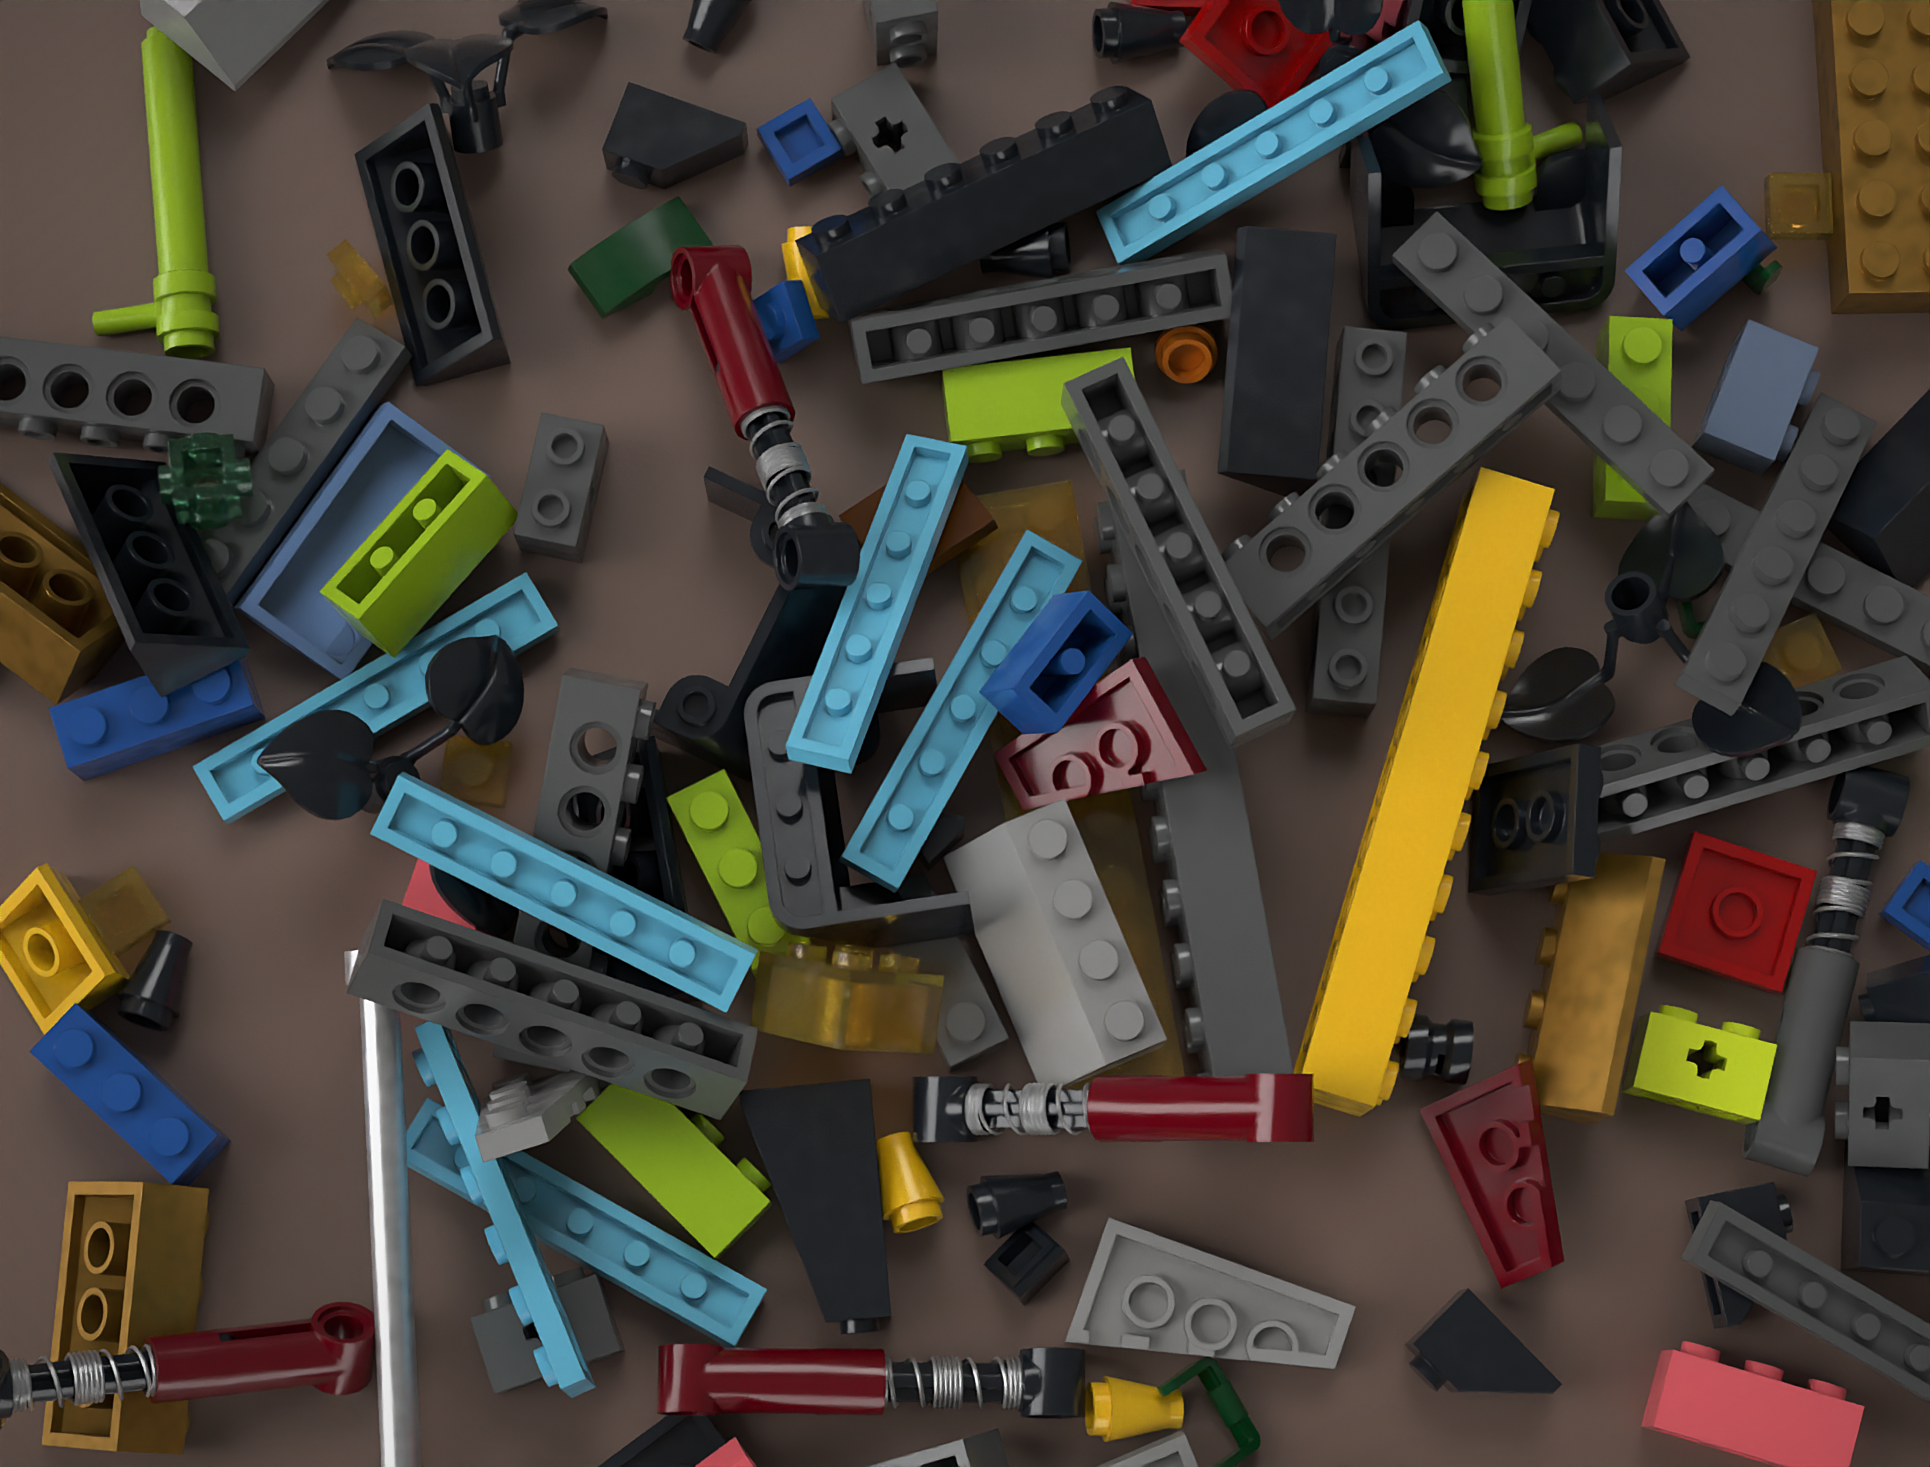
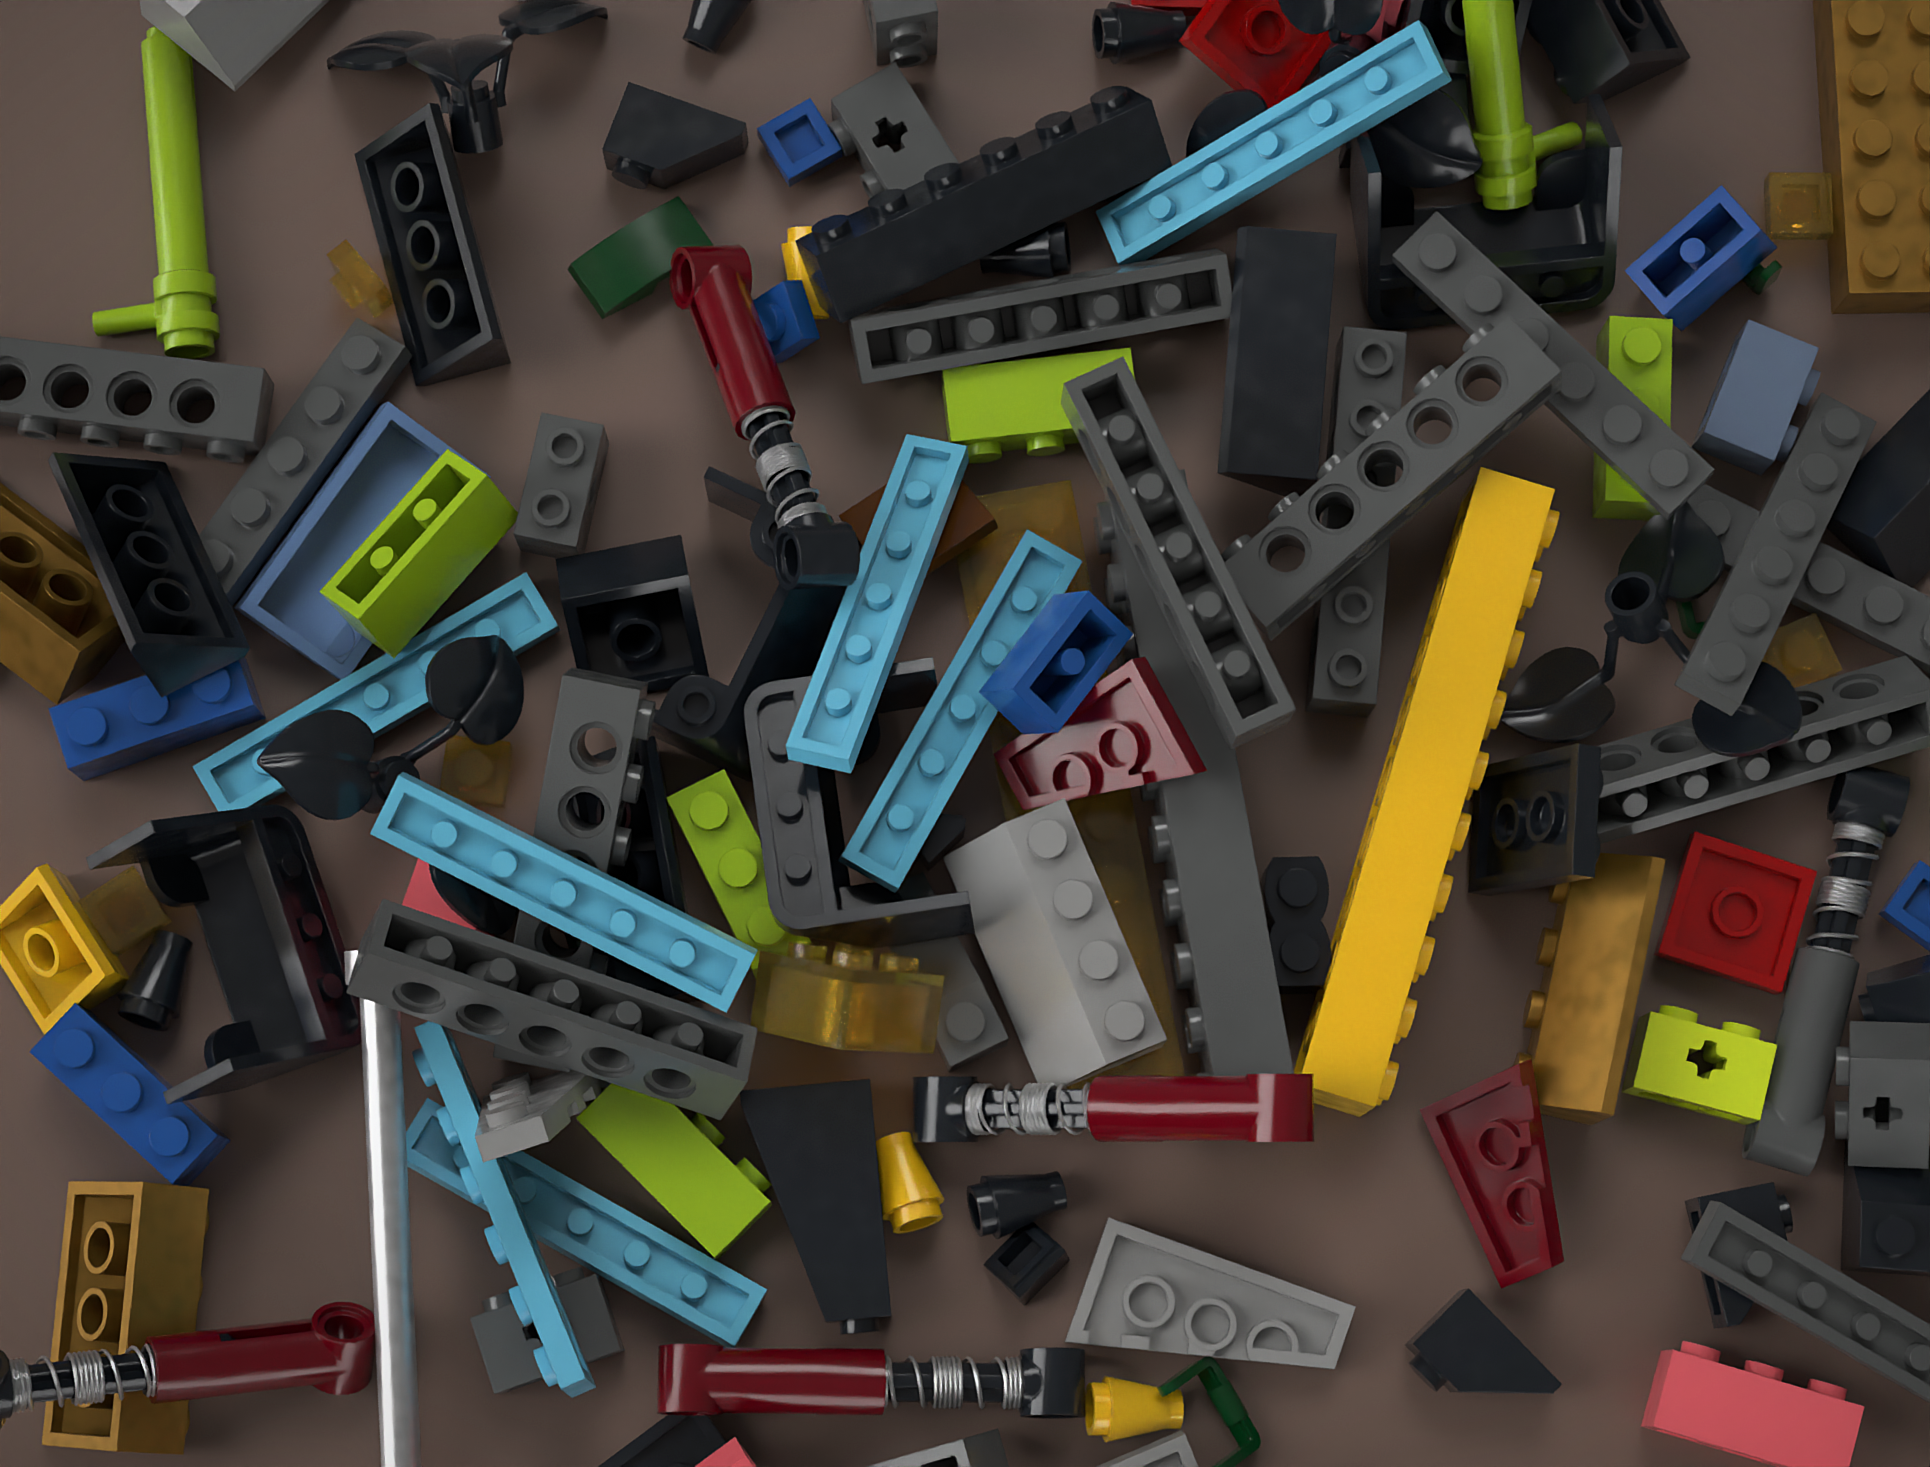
(202, 460): clear green brick -> none
(265, 933): none -> black windscreen
(633, 612): none -> black slope
(1186, 353): orange plate -> none
(1294, 903): none -> black brick
(1437, 1050): black wheel -> none

